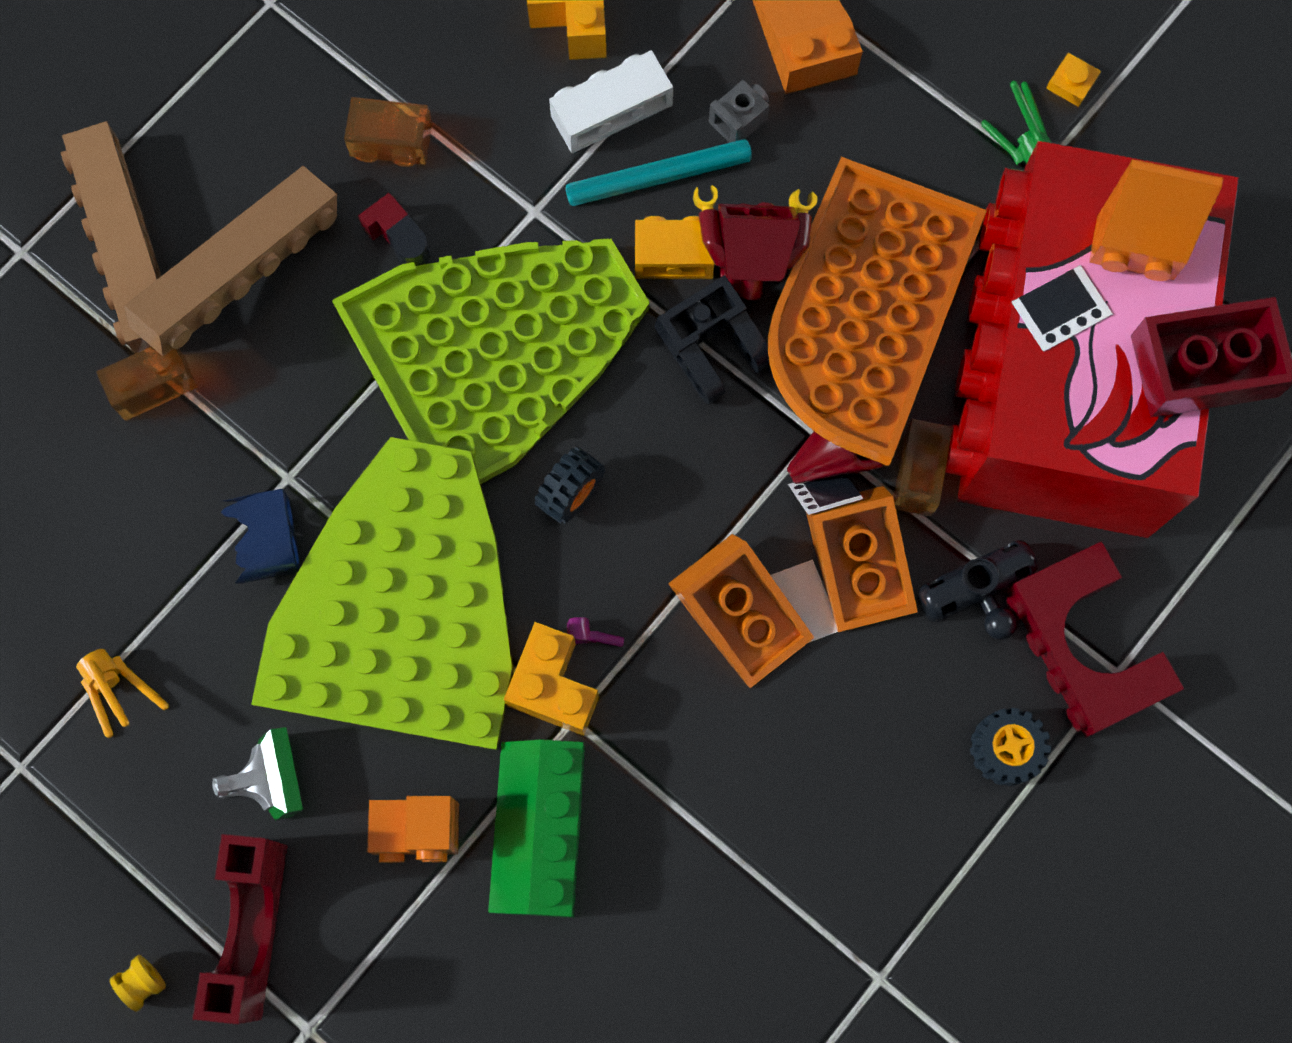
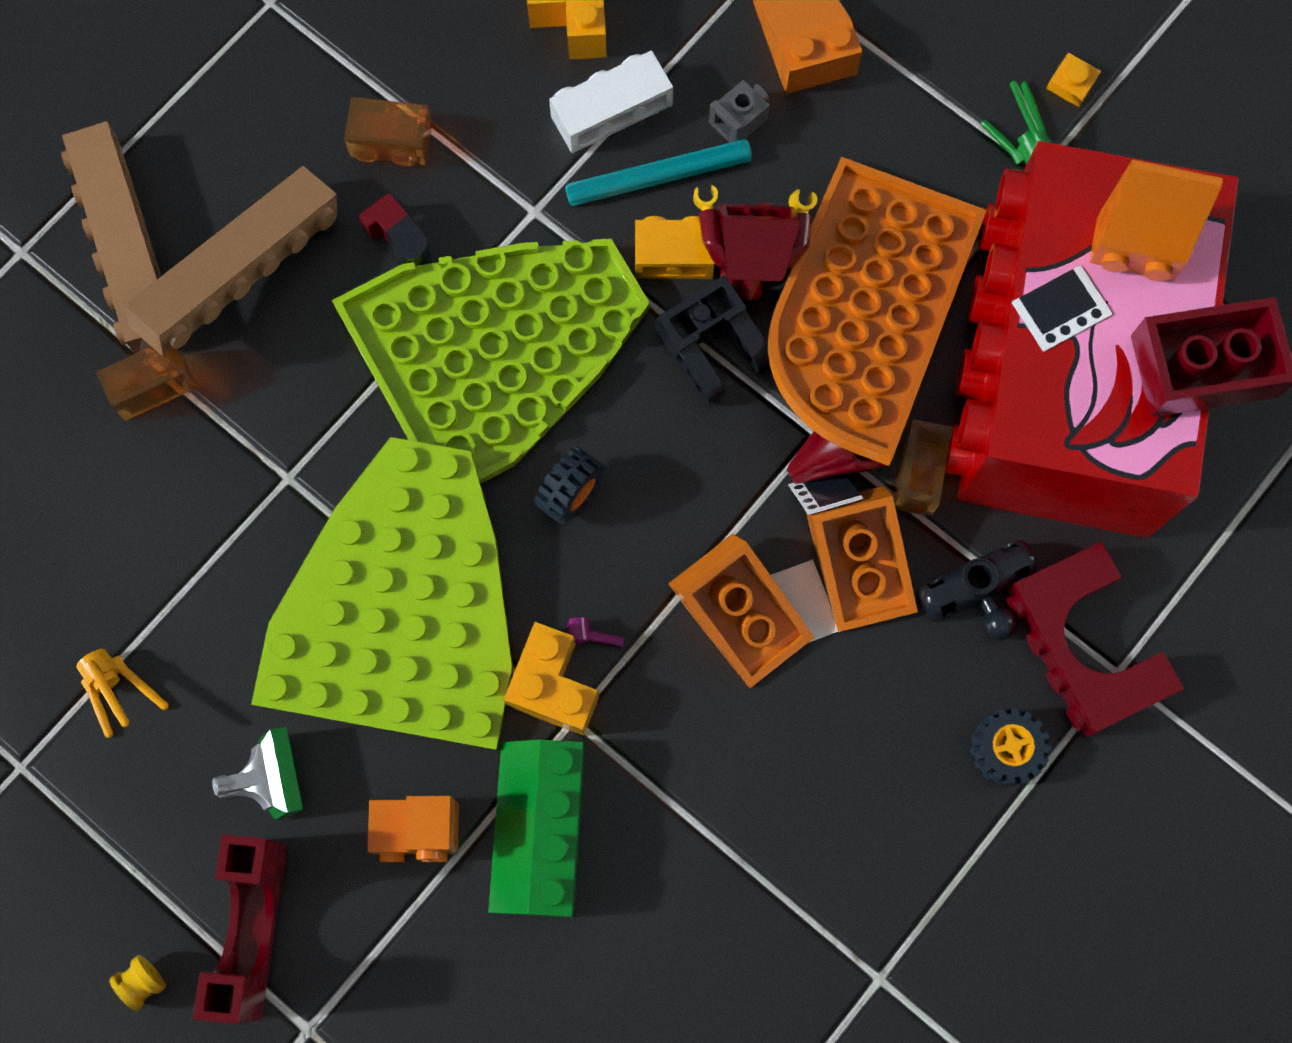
(270, 543): dark blue piece -> none

